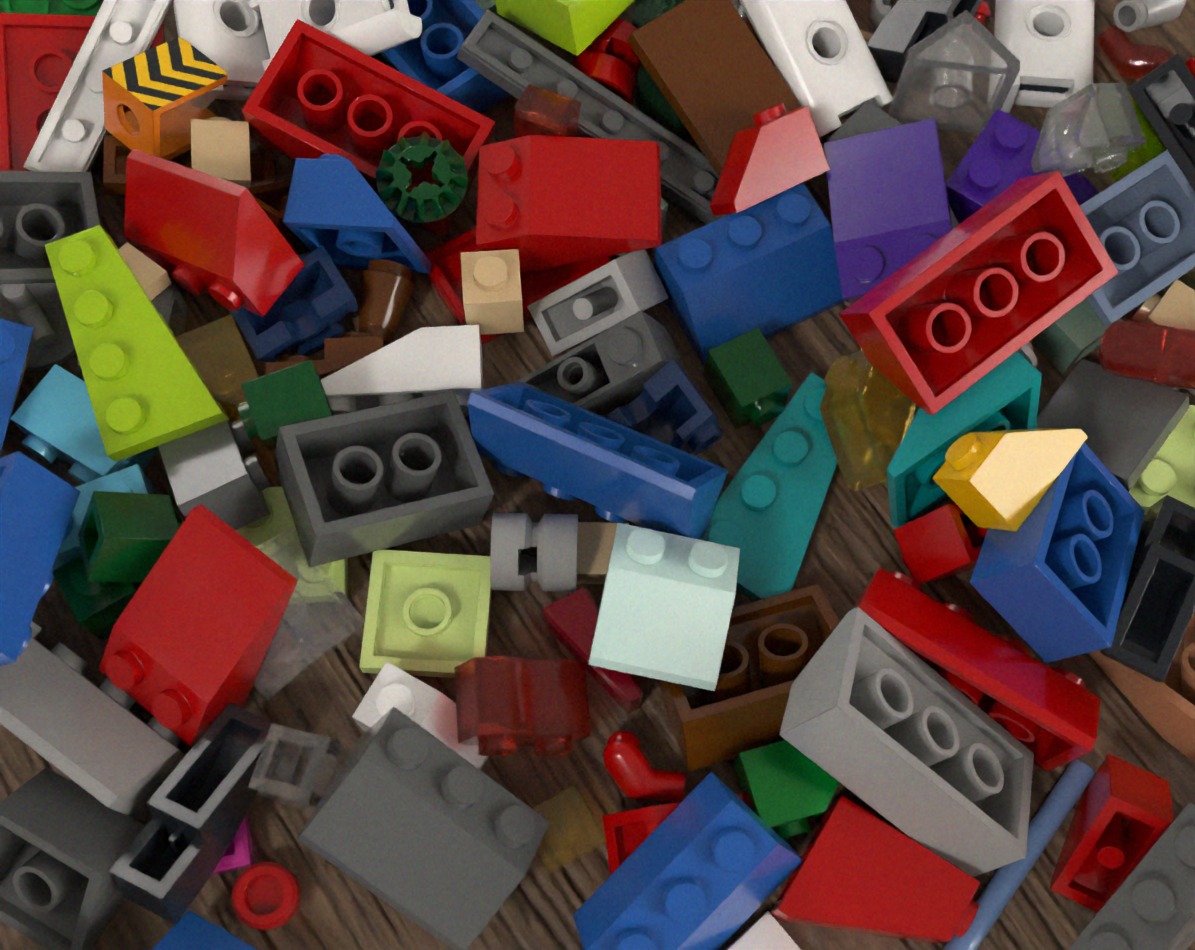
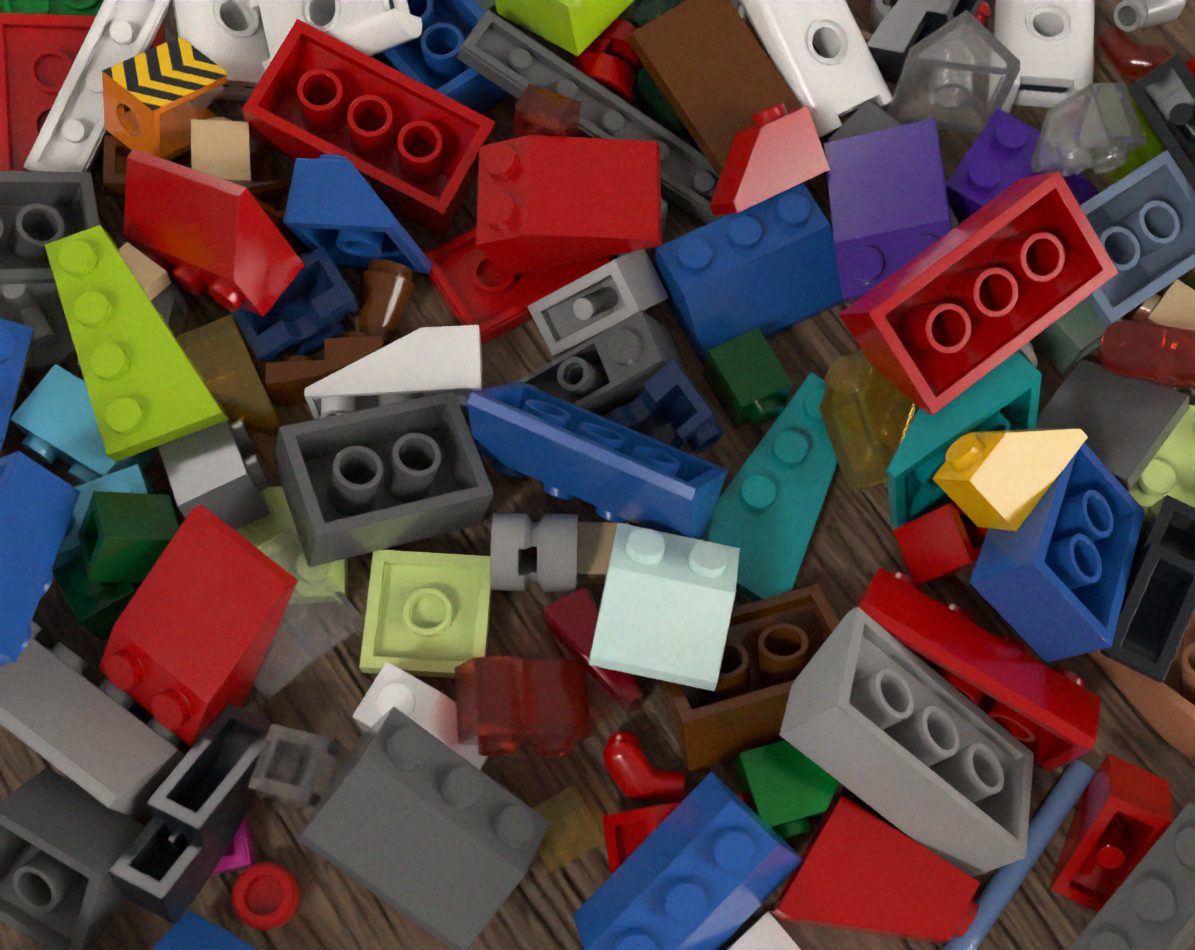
(282, 400): dark green brick -> none
(427, 201): dark green gear -> none
(492, 291): tan brick -> none

